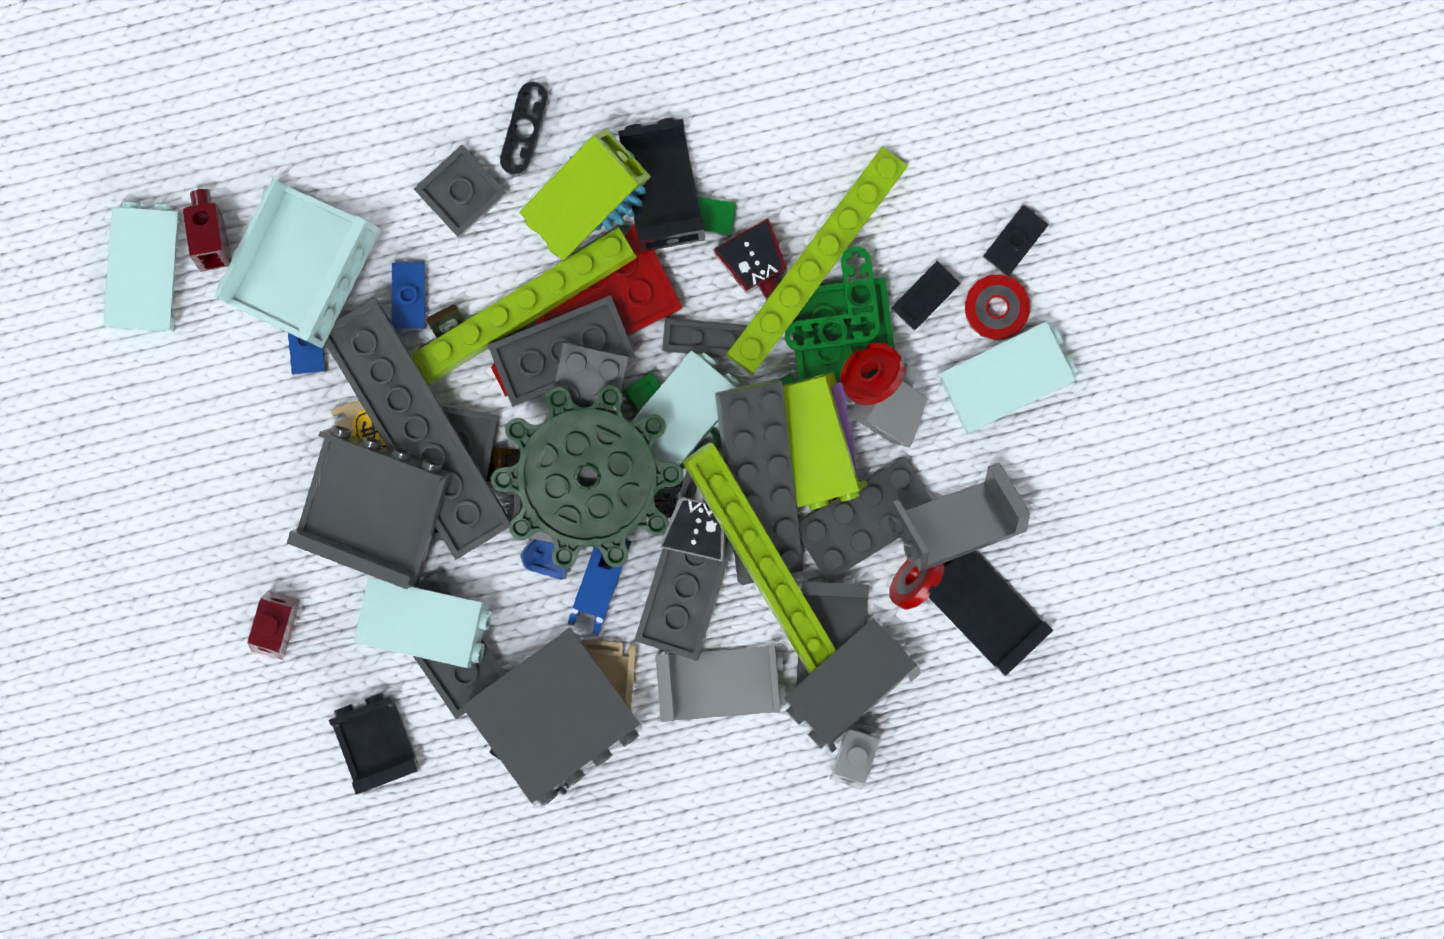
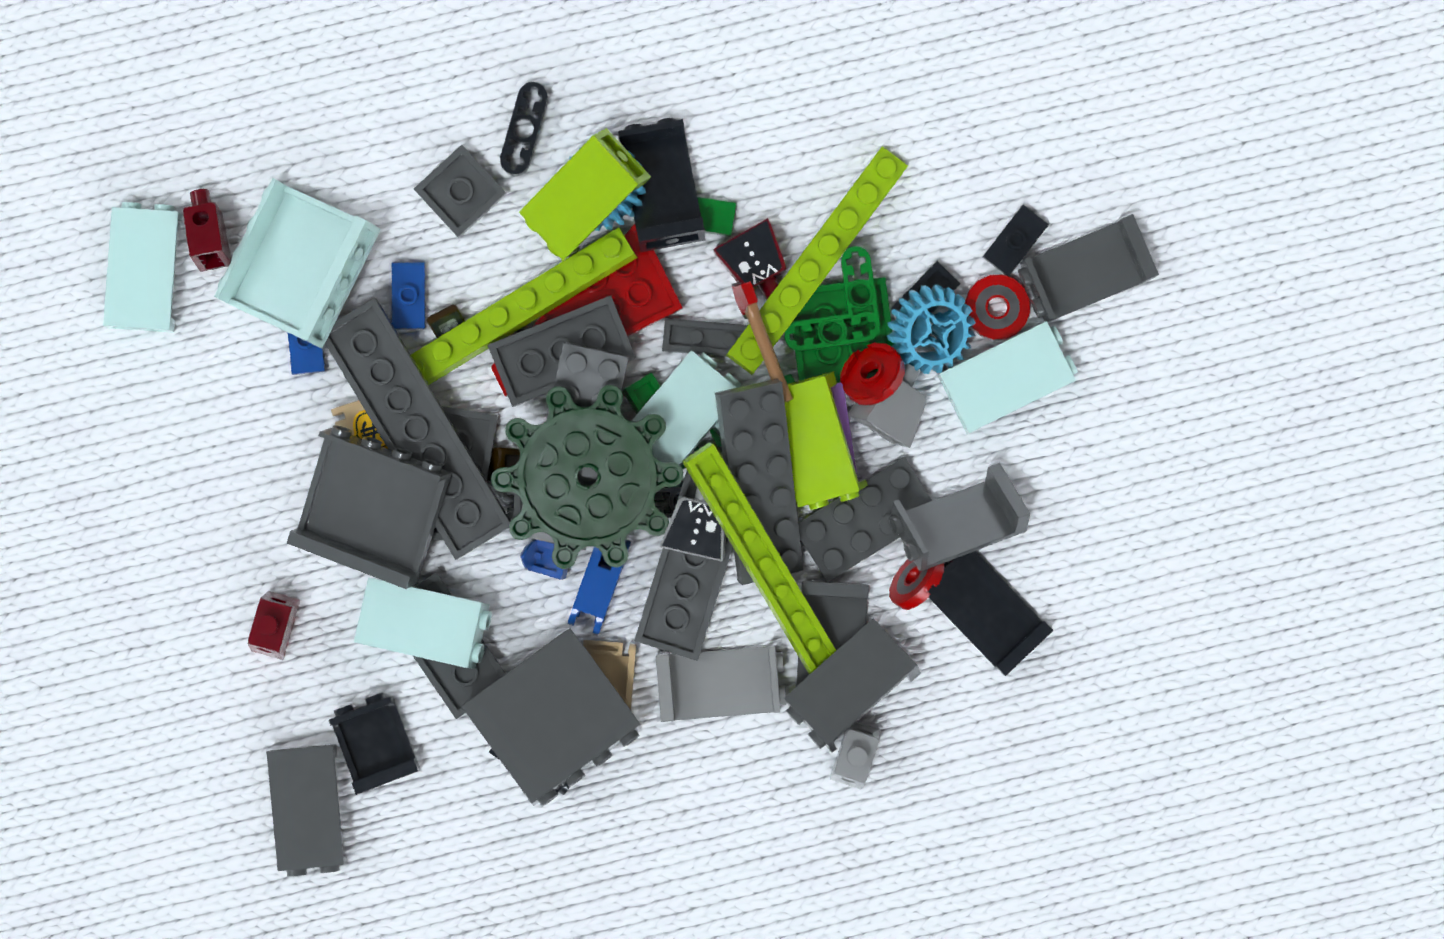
(306, 809): none -> dark grey panel
(747, 304): none -> medium nougat piece
(953, 320): none -> medium azure gear
(1088, 269): none -> dark grey panel

